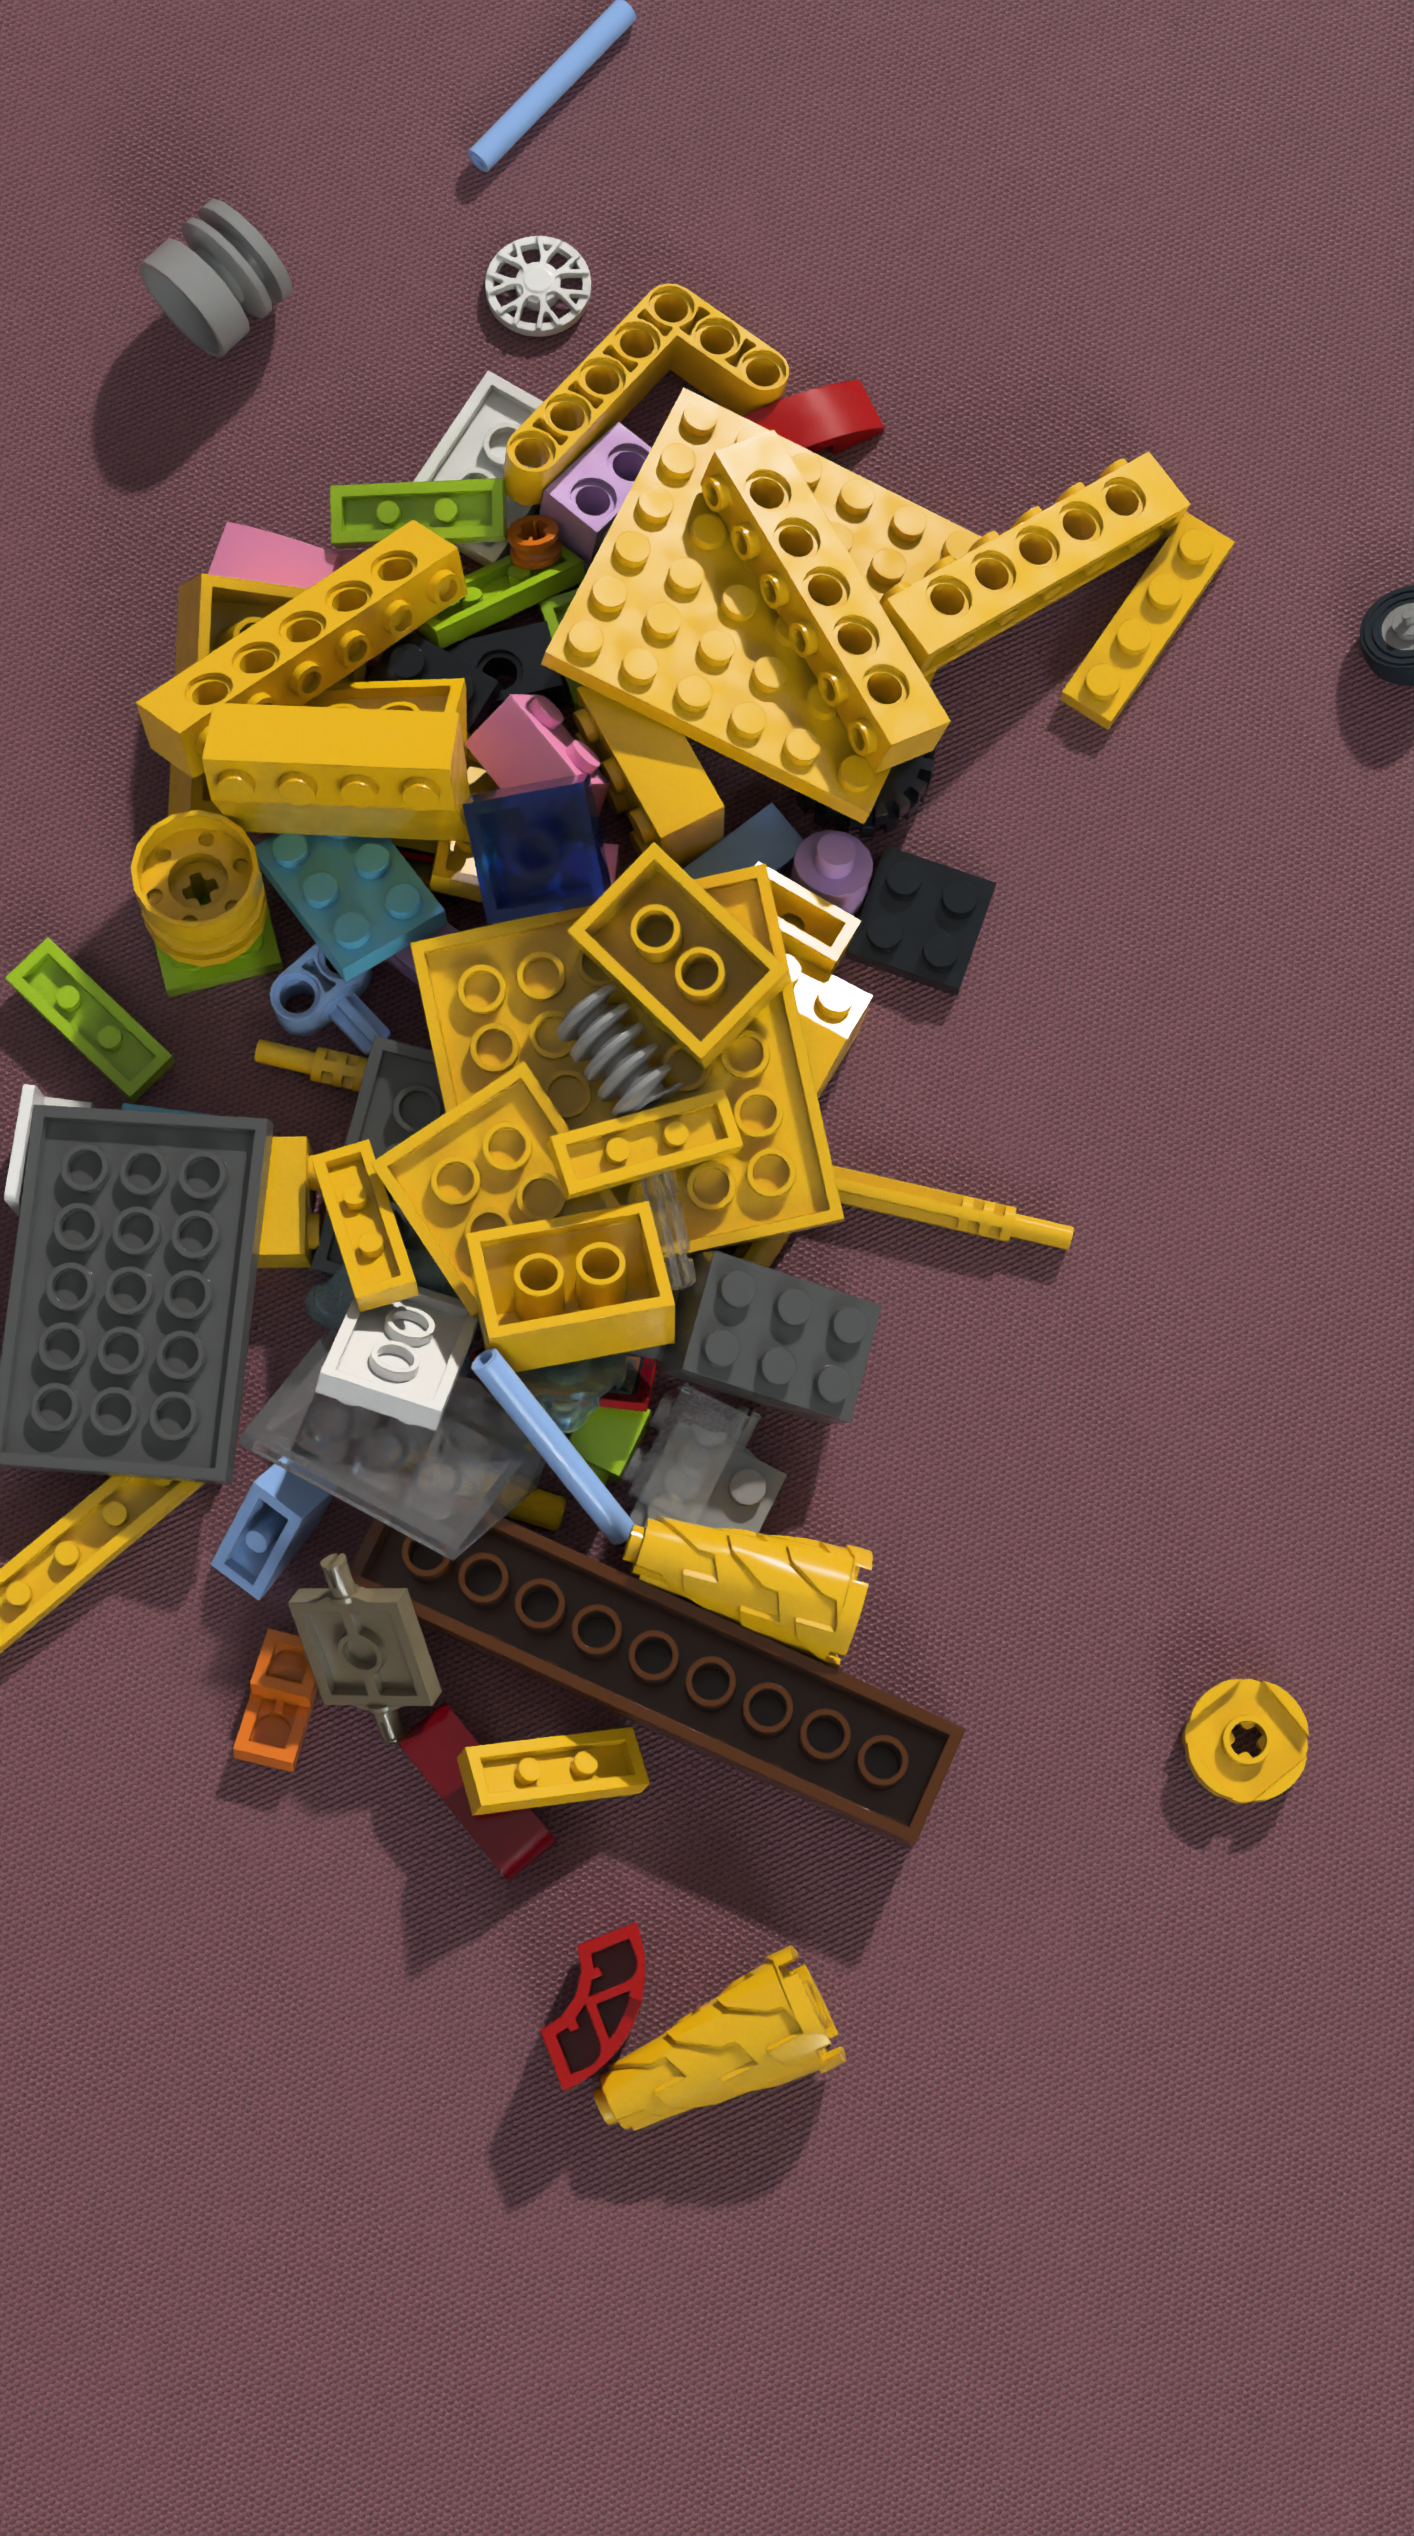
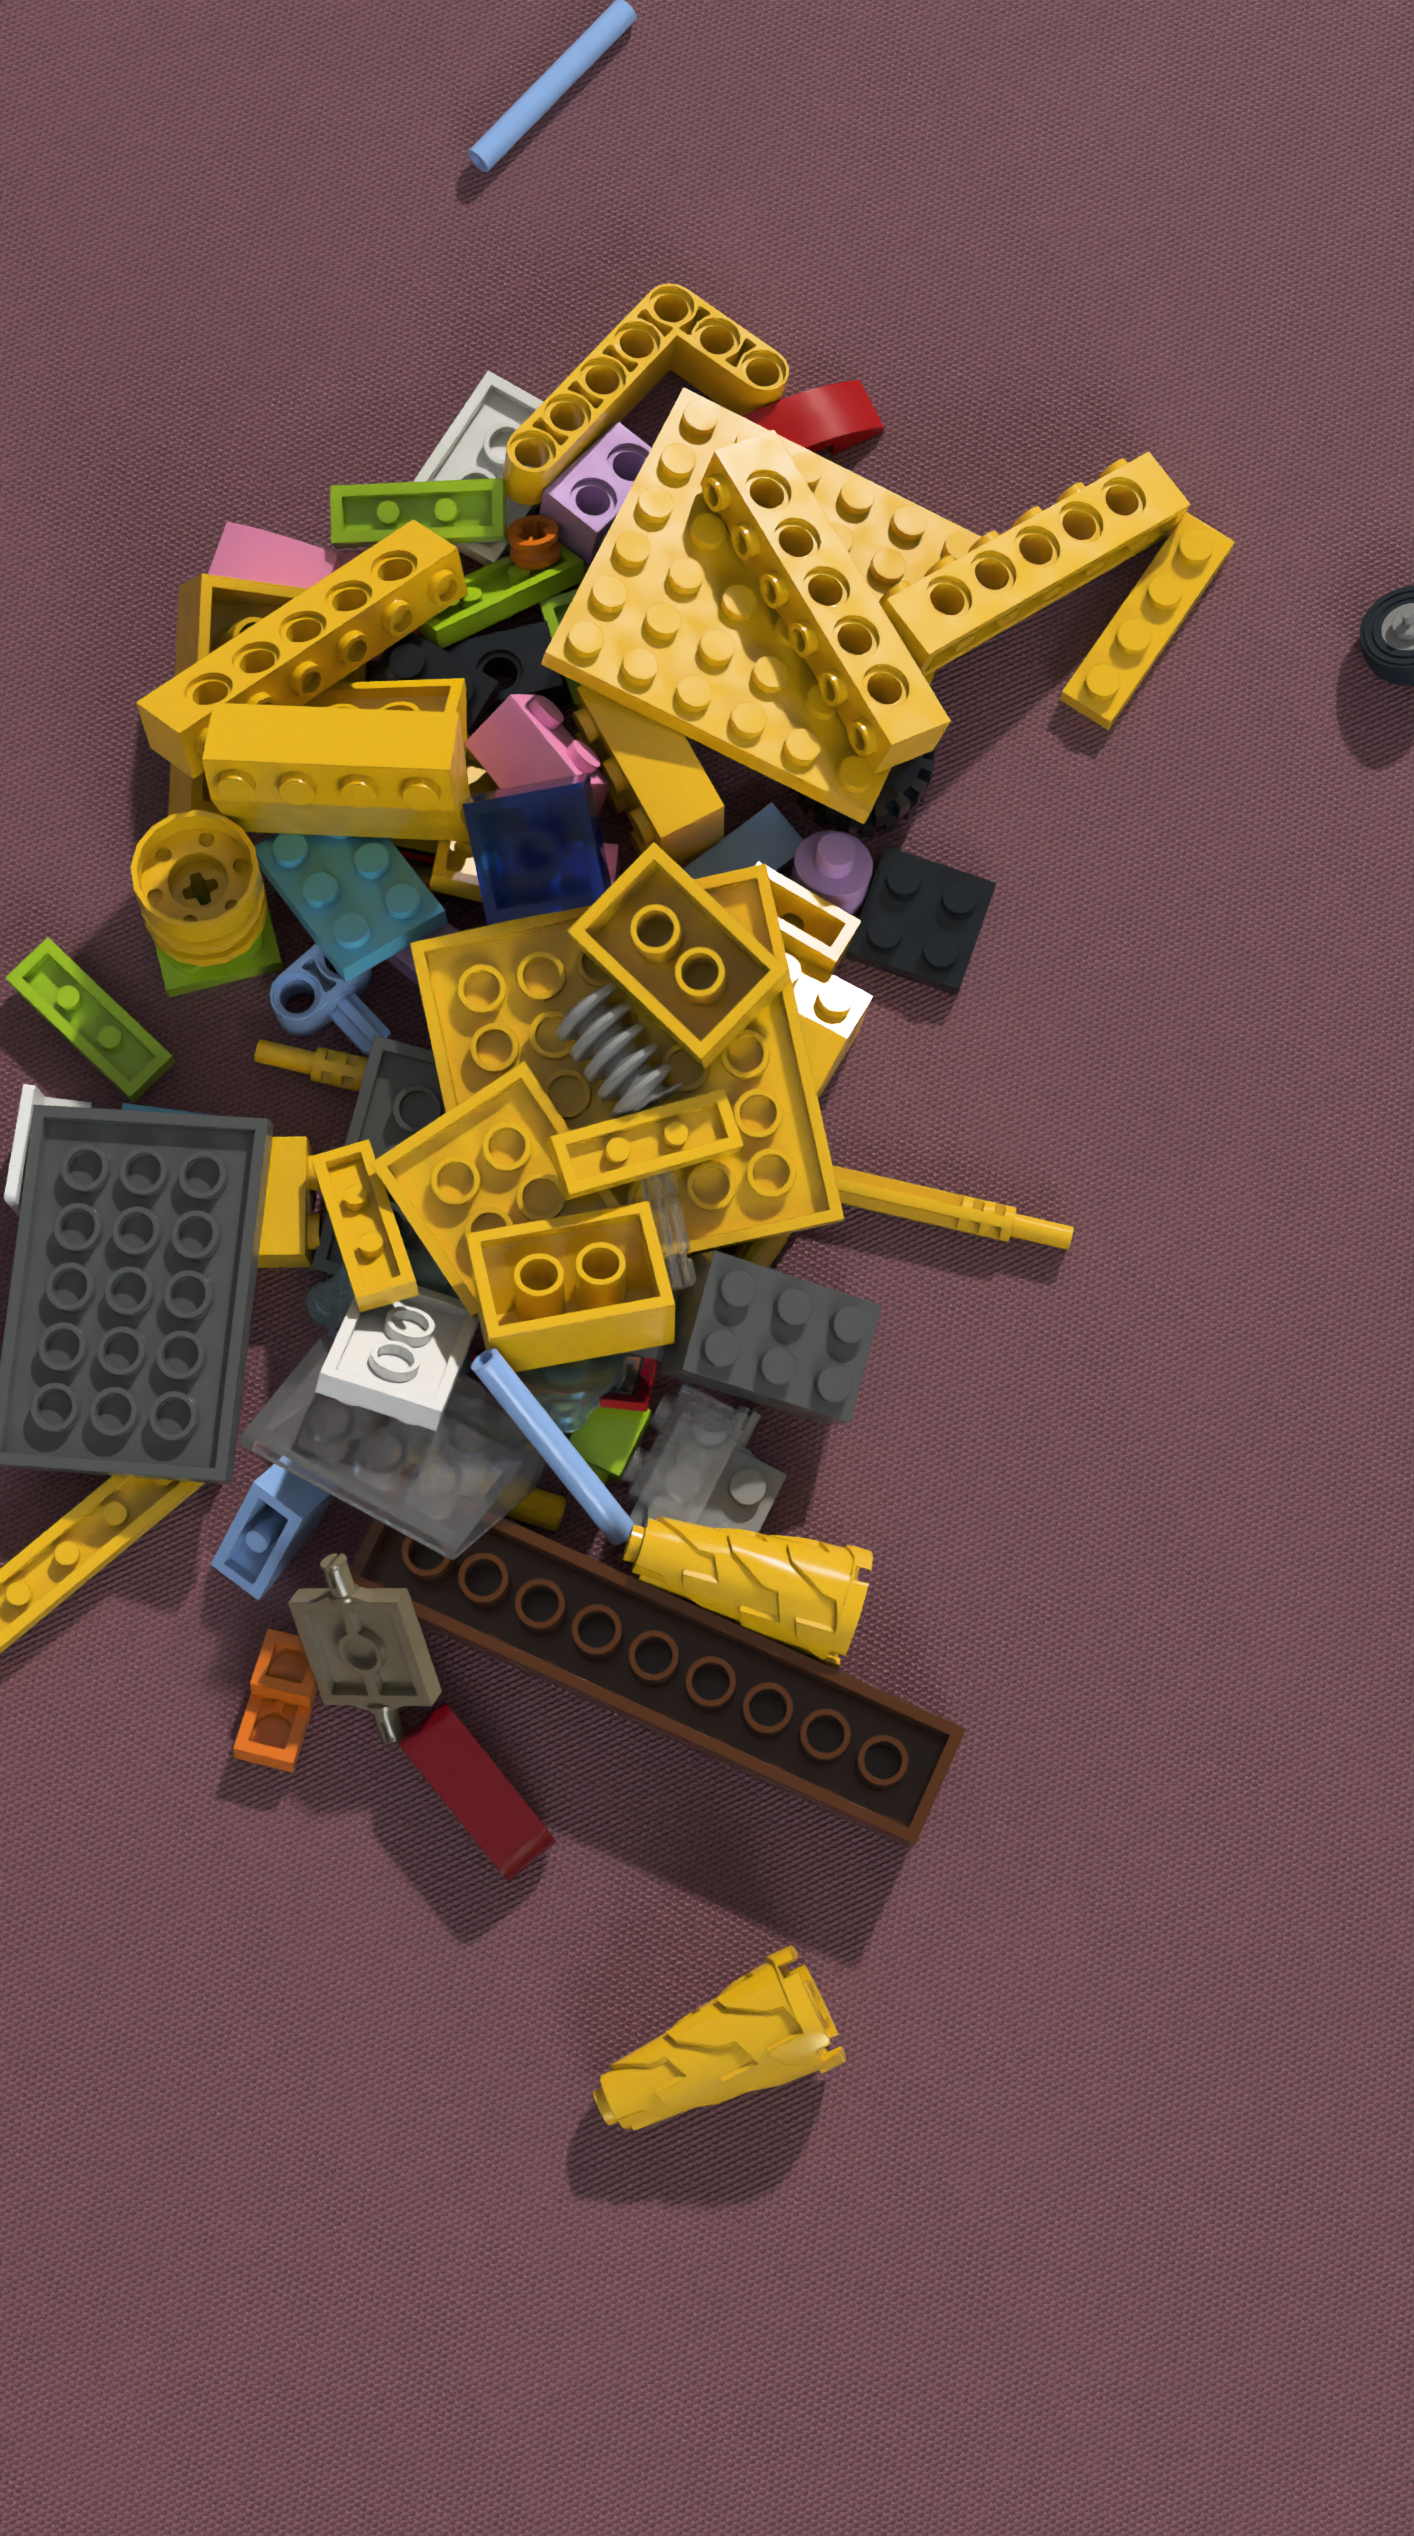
(215, 278): light grey wheel -> none
(538, 286): white wheel -> none
(552, 1770): yellow plate -> none
(603, 2007): red brick -> none
(1281, 1746): yellow plate -> none

